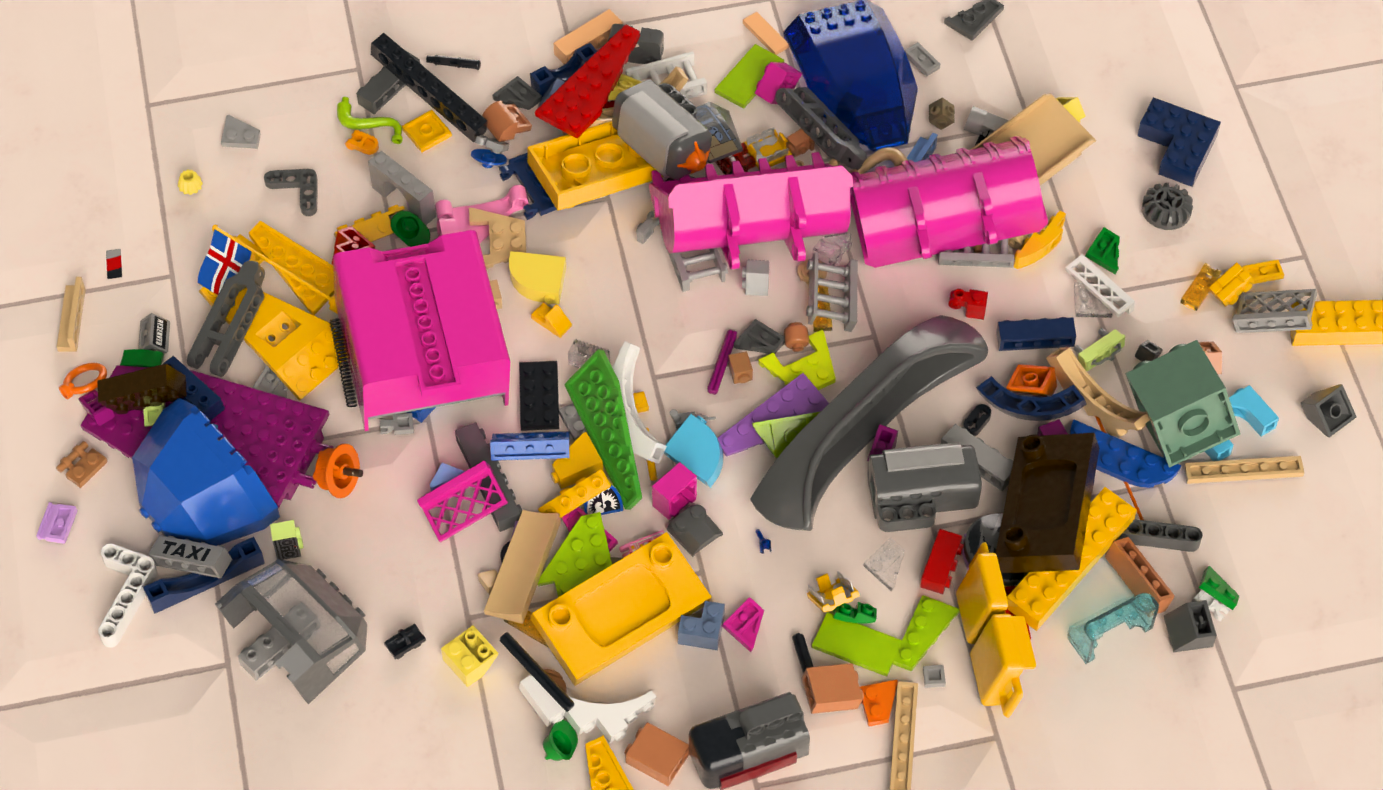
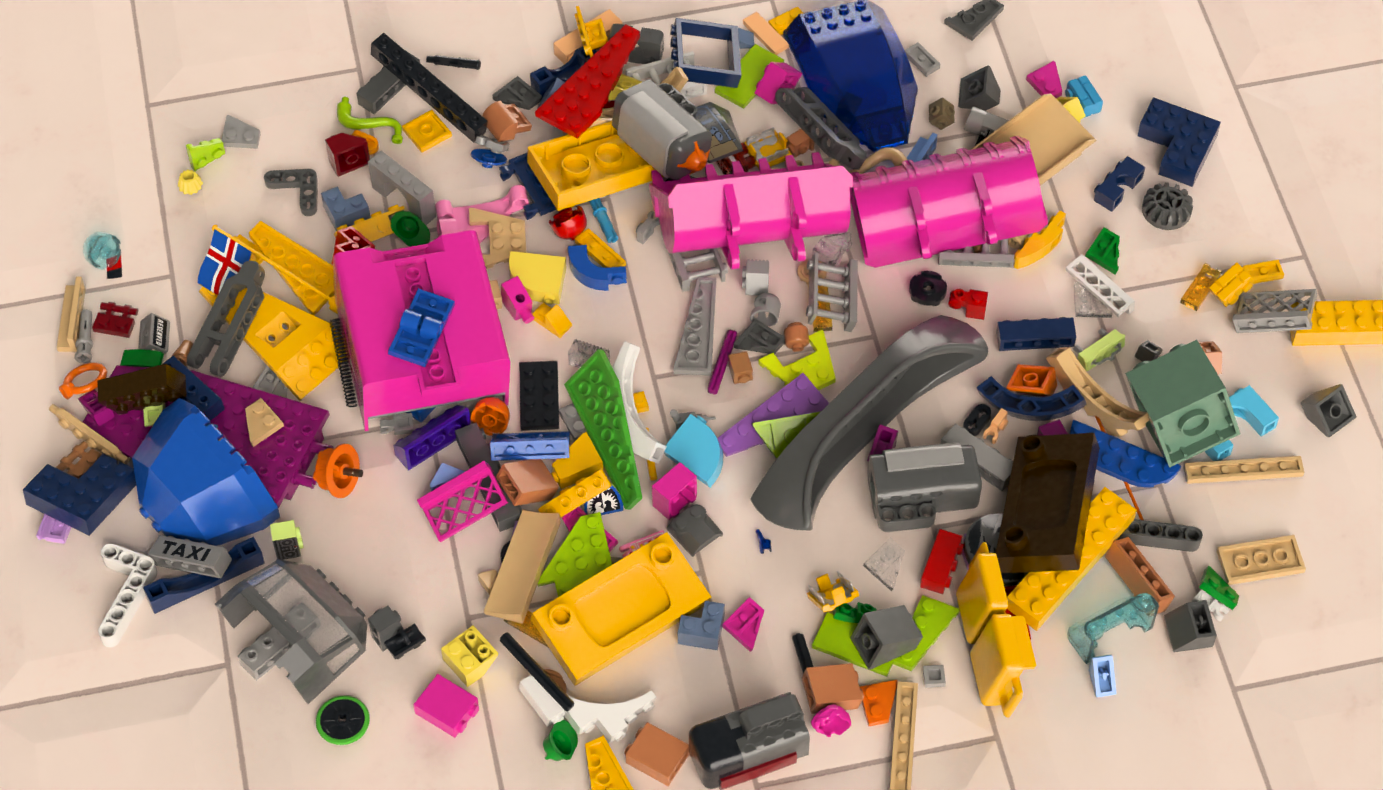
(81, 501): none -> dark blue piece
(84, 342): none -> light grey pin
(91, 437): none -> tan plate
(101, 250): none -> clear light blue cylinder
(115, 325): none -> dark red plate
(183, 351): none -> medium nougat cone
(205, 152): none -> lime wing
(261, 421): none -> tan wing
(342, 732): none -> black wheel
(344, 211): none -> sand blue brick
(347, 153): none -> dark red slope
(384, 625): none -> dark grey brick
(421, 327): none -> blue plate
(431, 437): none -> dark purple slope
(446, 706): none -> dark pink brick
(491, 415): none -> orange cylinder
(517, 300): none -> dark pink torso
(527, 481): none -> nougat brick
(569, 223): none -> red cylinder
(590, 274): none -> blue arch
(591, 33): none -> yellow bracket
(599, 250): none -> yellow plate
(604, 221): none -> dark azure axle
(697, 340): none -> light grey wing
(702, 74): none -> dark blue window
(746, 39): none -> sand blue slope
(766, 303): none -> light grey helmet
(782, 21): none -> yellow plate
(831, 720): none -> dark pink hair
(885, 635): none -> dark grey slope
(928, 297): none -> black plate
(979, 90): none -> dark grey slope
(998, 423): none -> light nougat plate
(1046, 80): none -> dark pink wing
(1086, 93): none -> dark azure brick
(1103, 675): none -> light blue slope
(1126, 173): none -> dark blue arch
(1261, 559): none -> tan plate

